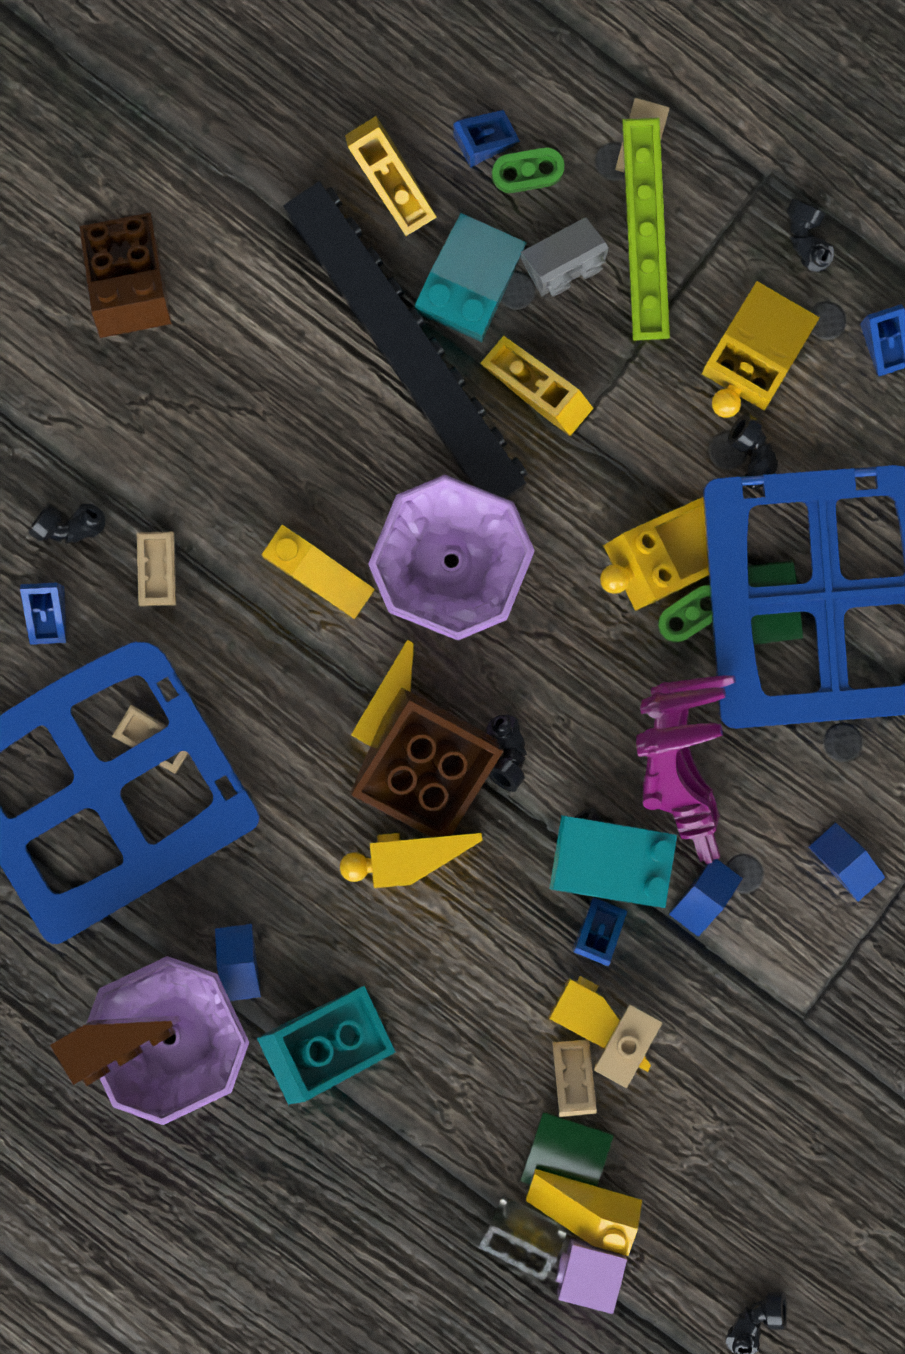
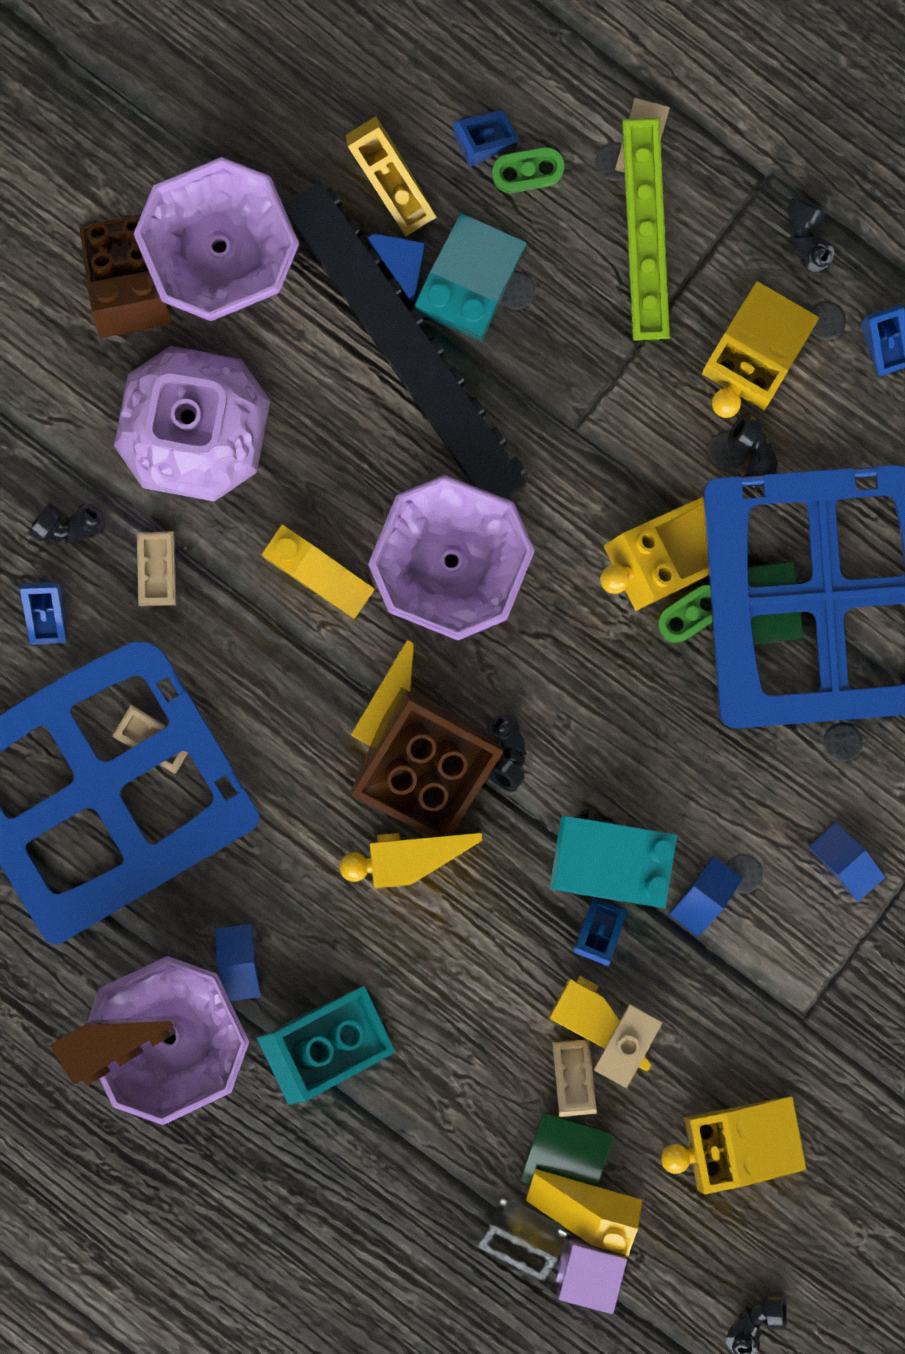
(209, 207): none -> lavender rock
(213, 450): none -> lavender rock
(402, 260): none -> blue slope
(538, 385): yellow slope -> none
(564, 257): light grey slope -> none
(671, 775): magenta piece -> none
(746, 1143): none -> yellow slope

